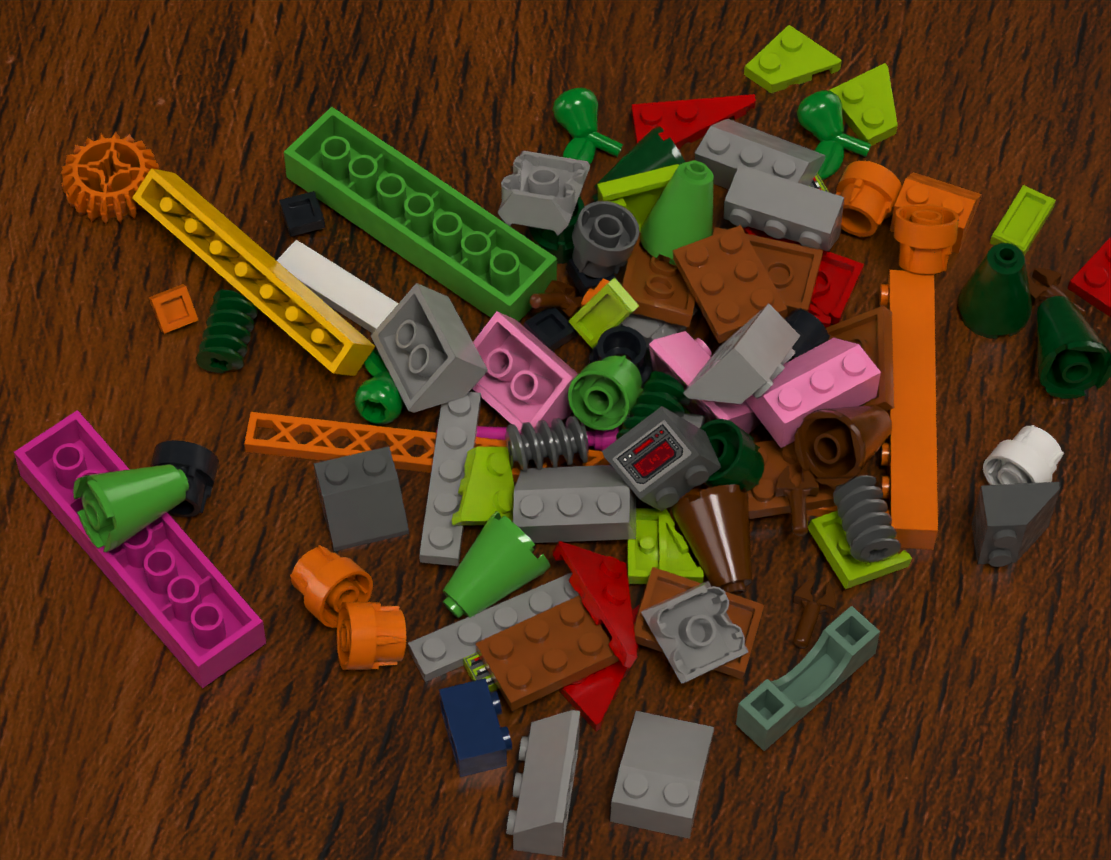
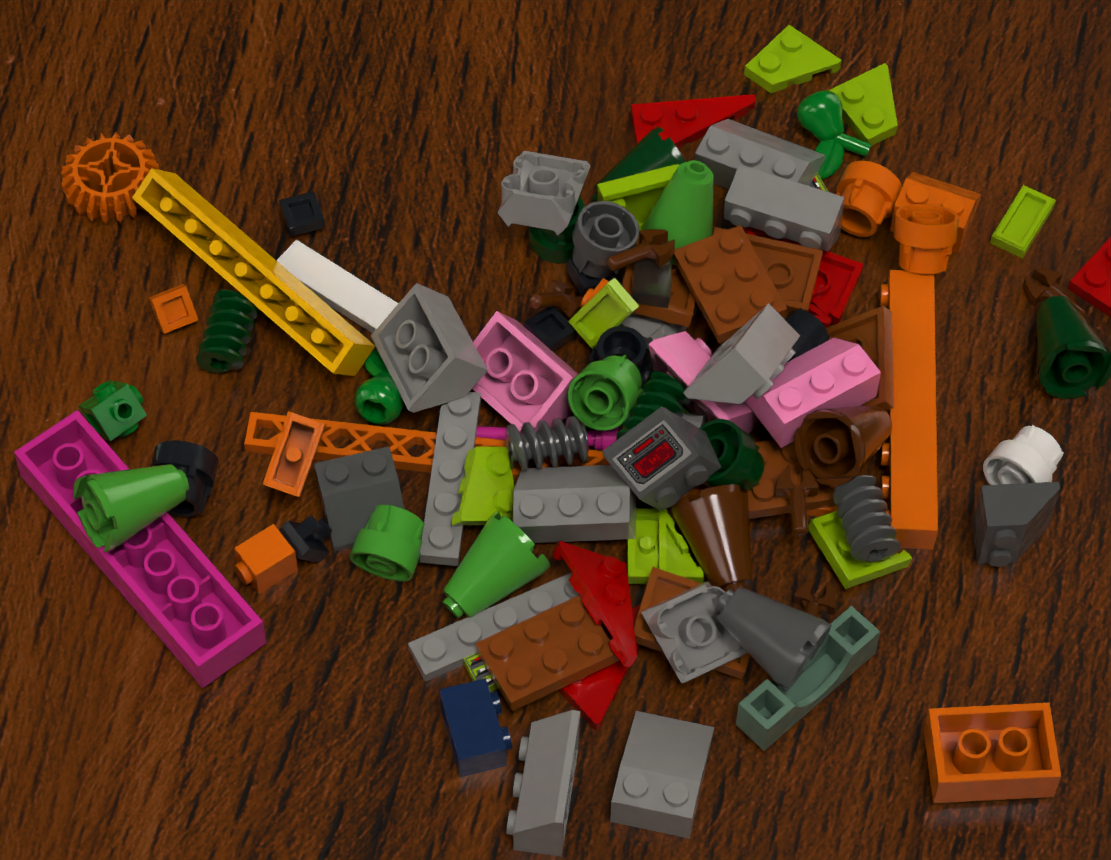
(114, 409): none -> green brick
(265, 559): none -> orange brick
(294, 454): none -> orange brick
(307, 538): none -> black tile
(328, 581): orange piece -> none
(370, 635): orange piece -> none
(389, 543): none -> bright green piece
(419, 216): bright green brick -> none
(578, 114): green piece -> none
(650, 247): none -> reddish brown bar
(651, 283): none -> clear smoke tile
(773, 633): none -> dark grey cone
(991, 752): none -> orange brick
(997, 294): dark green cone -> none

